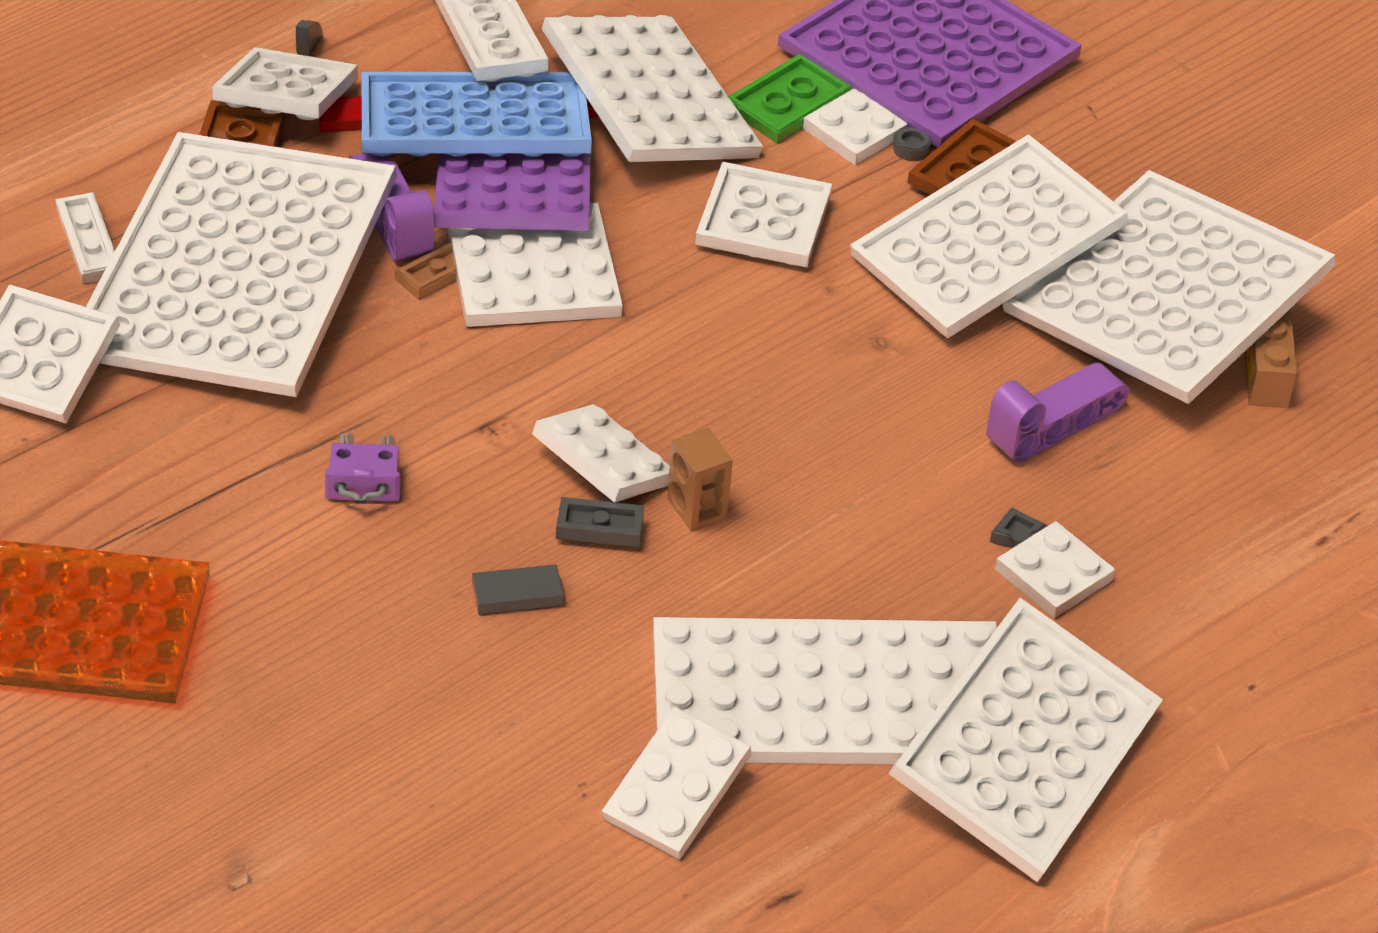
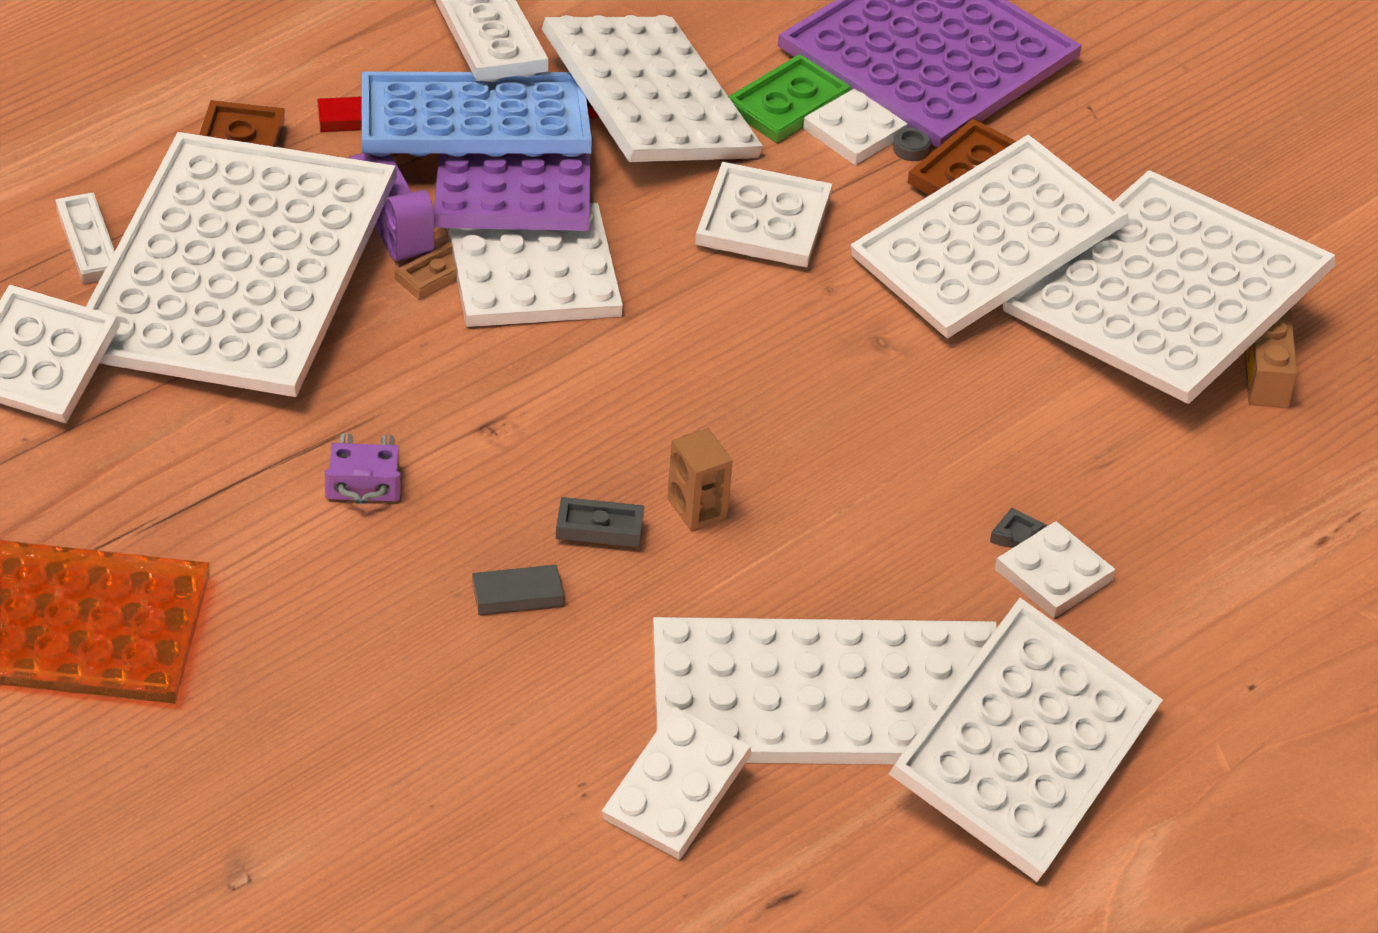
(285, 83): white plate -> none
(307, 36): dark grey tile -> none
(603, 452): white plate -> none
(1031, 423): medium lavender beam -> none

